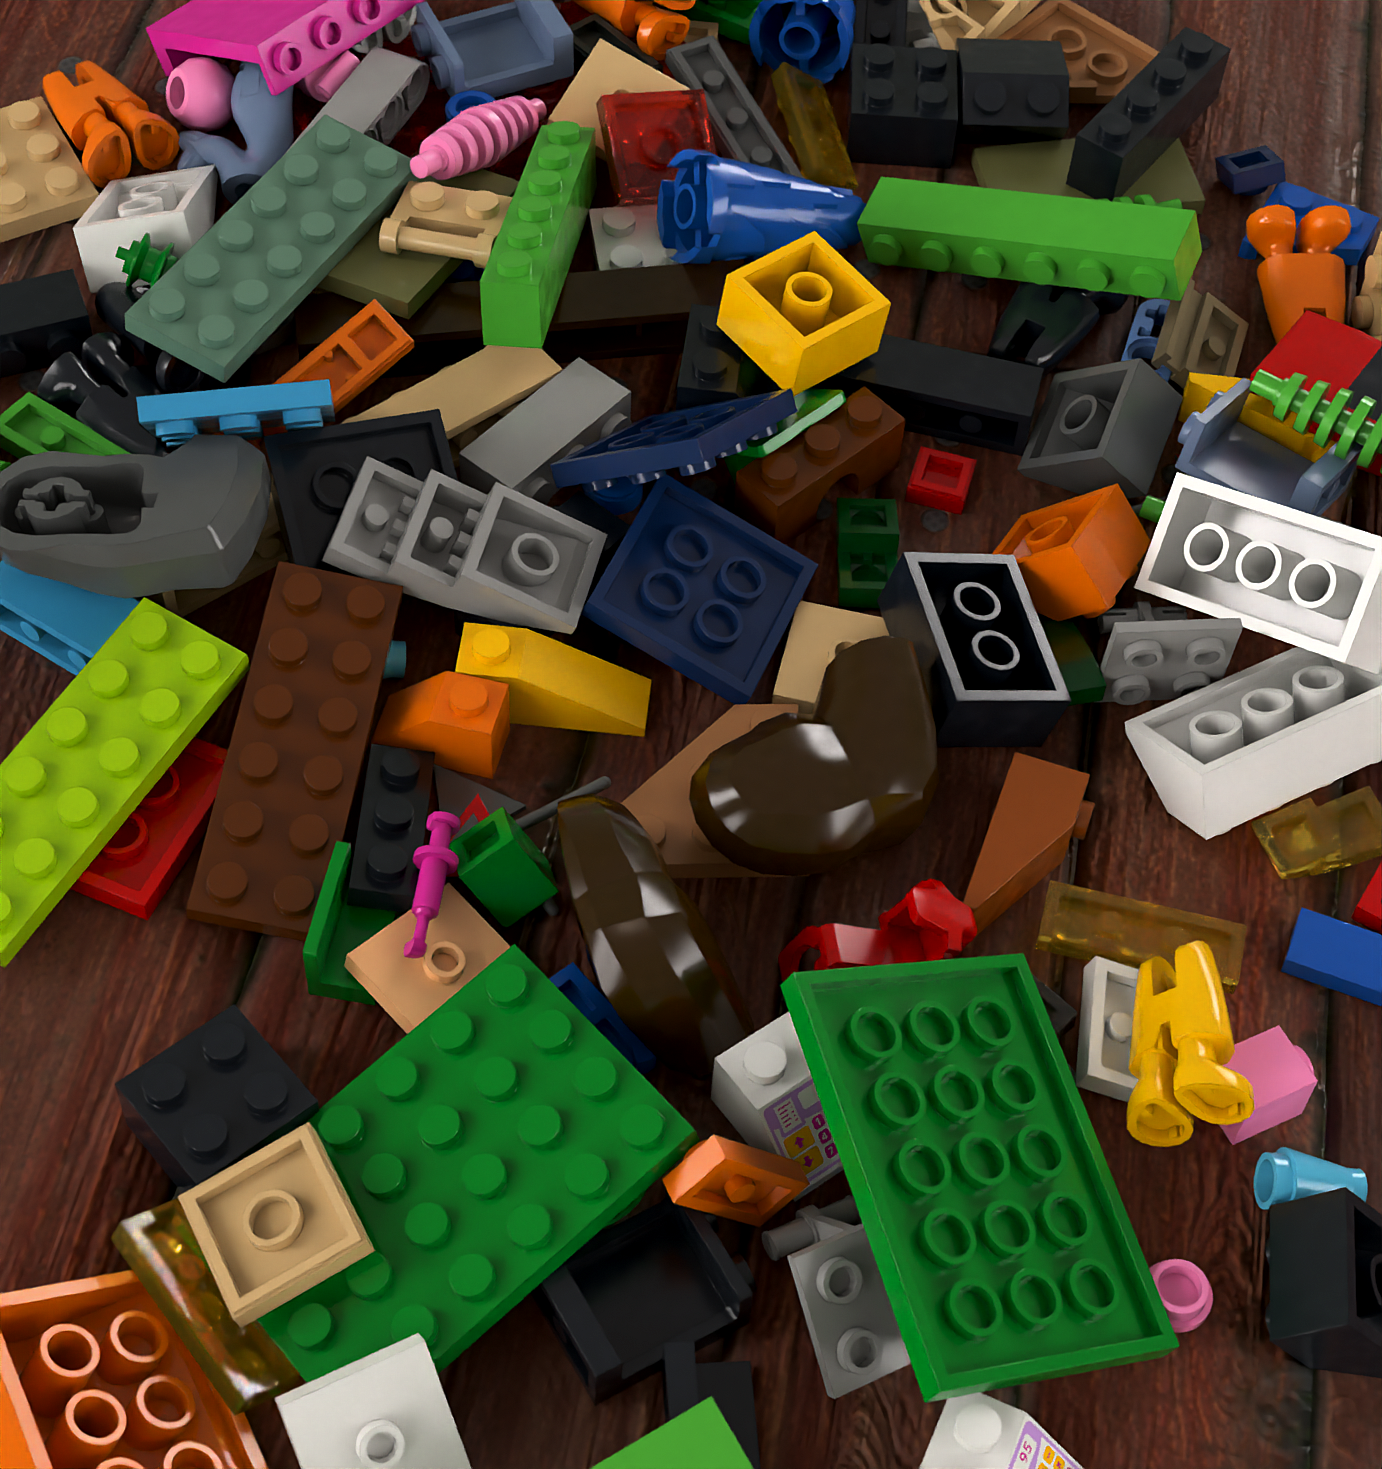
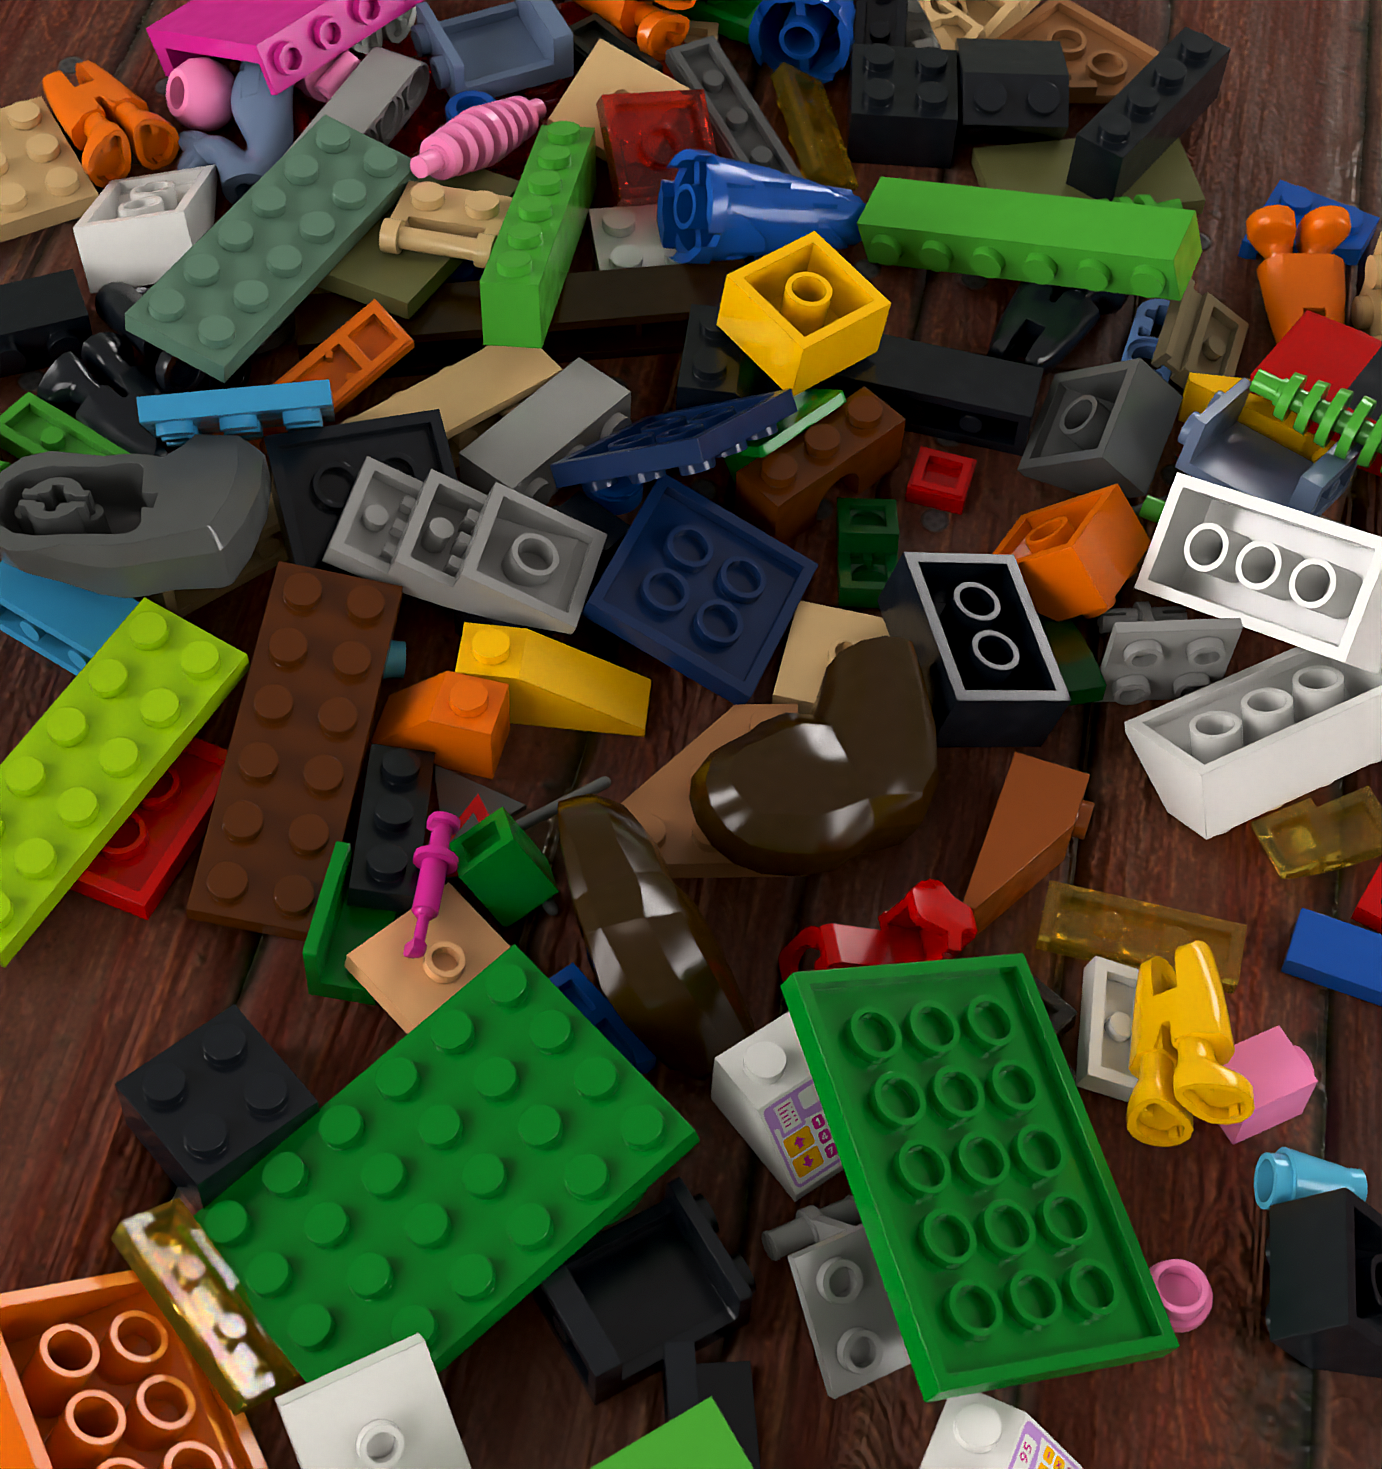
(145, 261): green wheel -> none
(275, 1224): tan plate -> none
(735, 1181): orange plate -> none
(1250, 170): dark blue plate -> none

